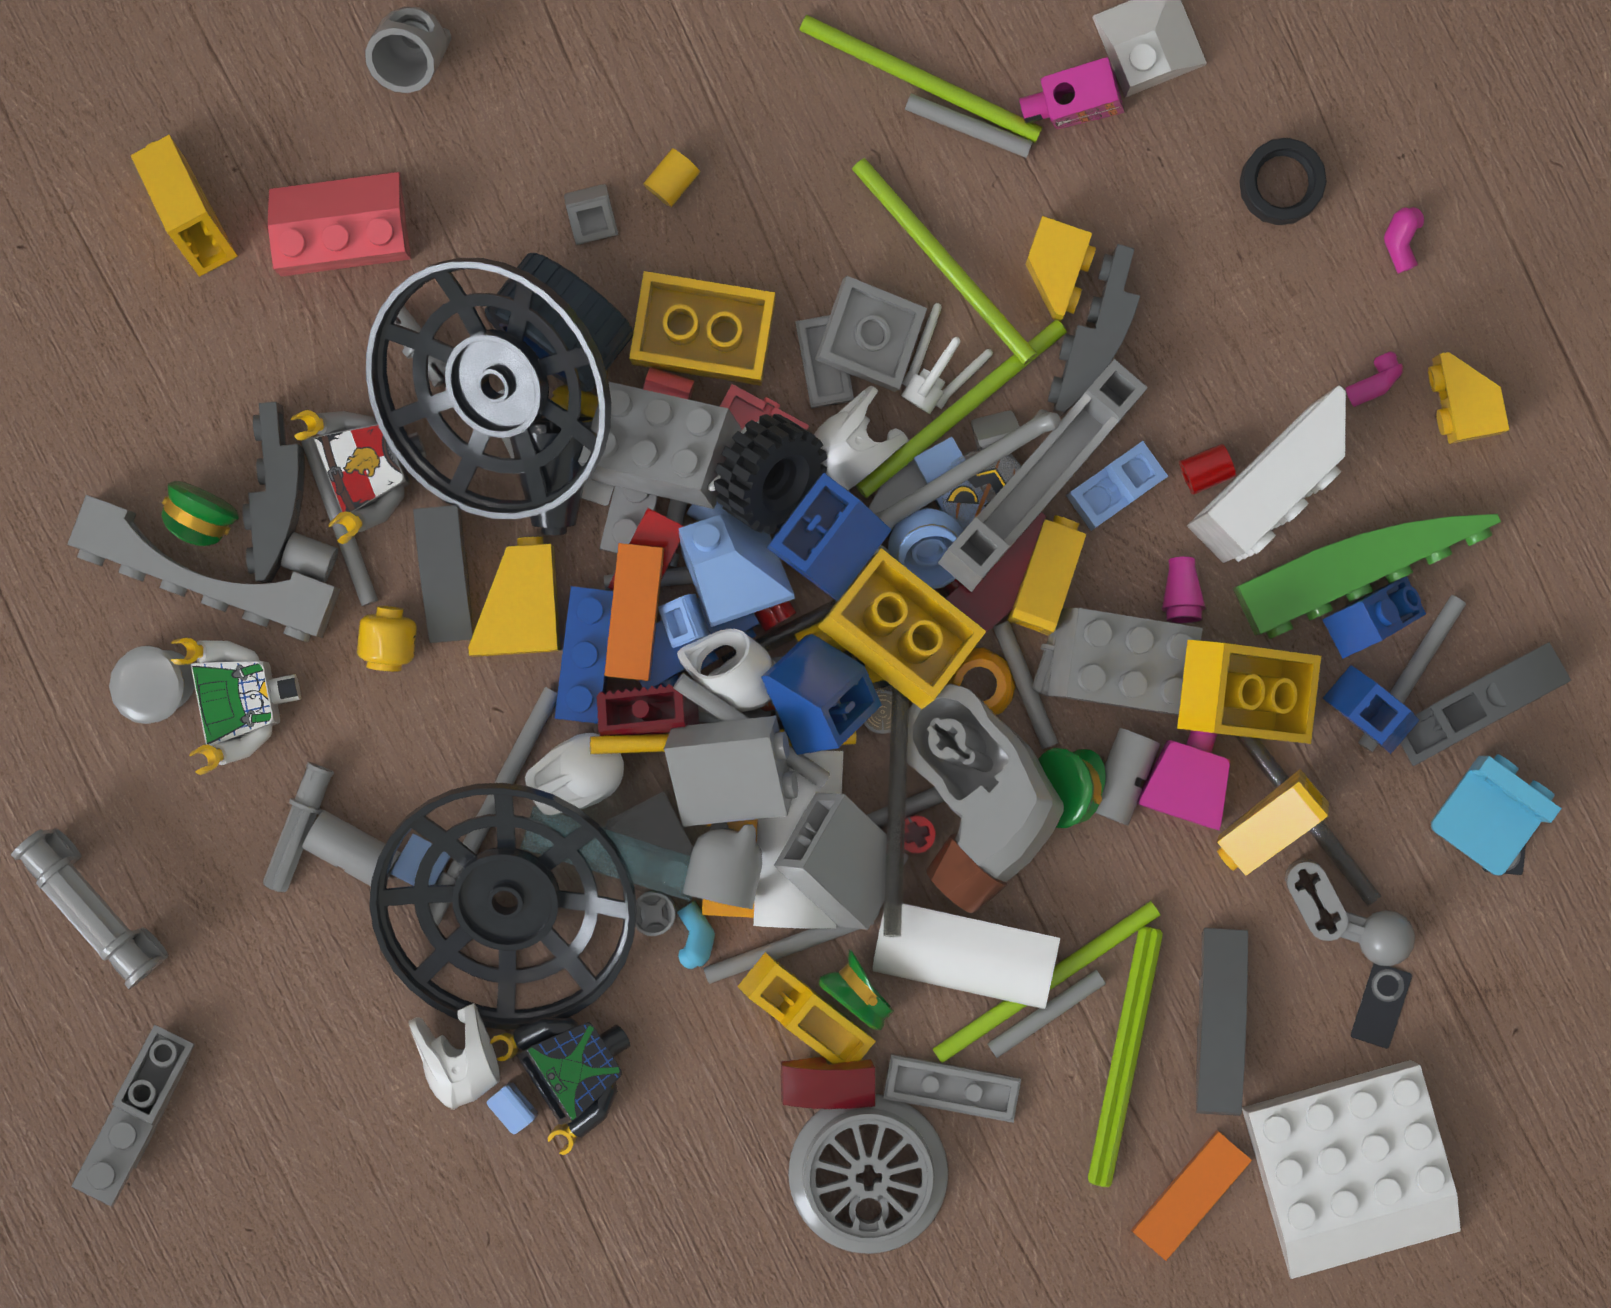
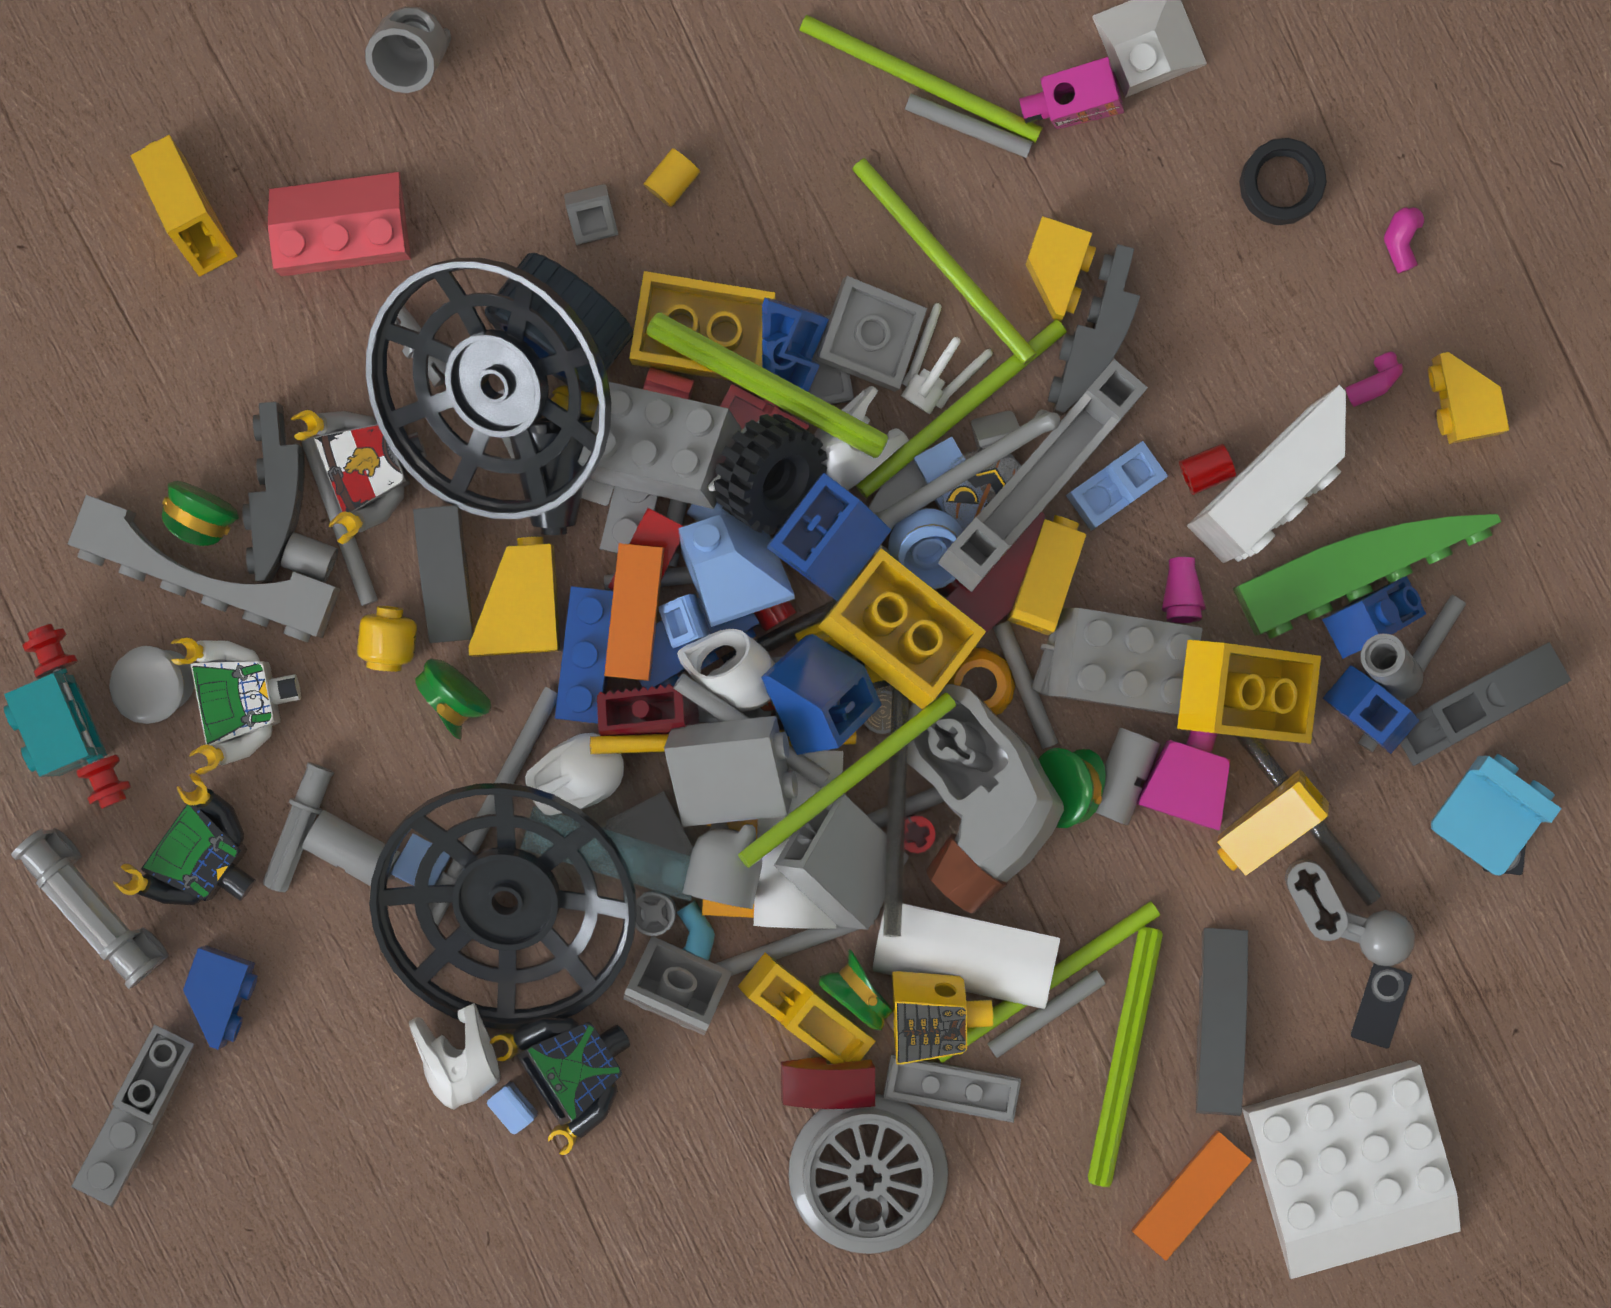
(58, 723): none -> teal brick
(195, 854): none -> torso
(216, 991): none -> blue slope
(451, 695): none -> green piece
(677, 985): none -> light grey slope
(767, 385): none -> lime axle
(790, 341): none -> blue slope
(846, 780): none -> lime piece
(933, 1016): none -> torso
(1392, 666): none -> light grey pin

